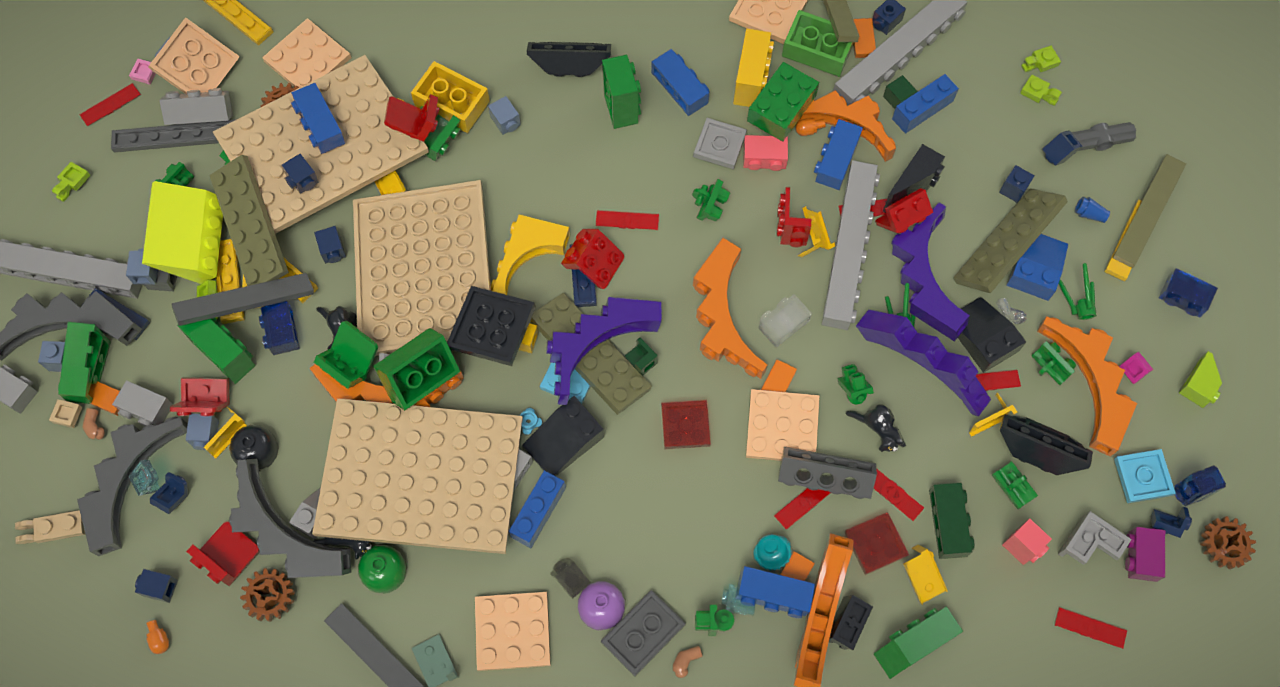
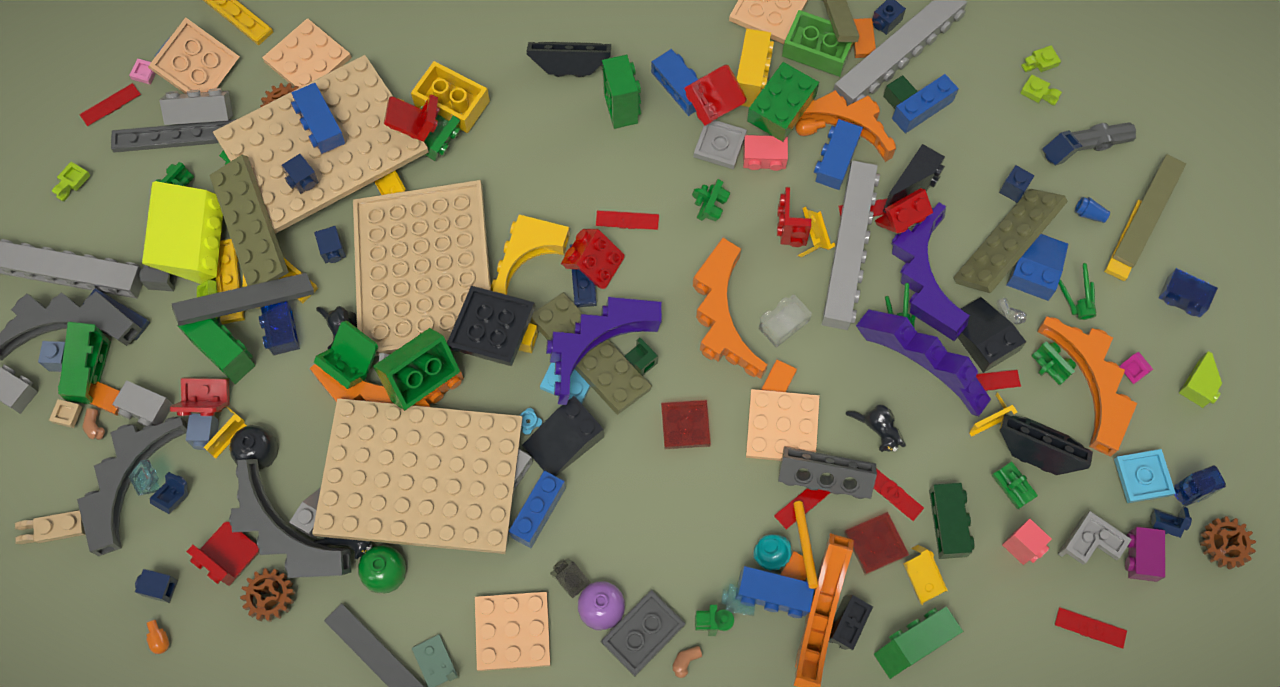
(138, 272): sand blue brick -> none
(504, 115): sand blue brick -> none
(715, 94): none -> red bracket
(805, 545): none -> light orange bar
(854, 384): green hips -> none

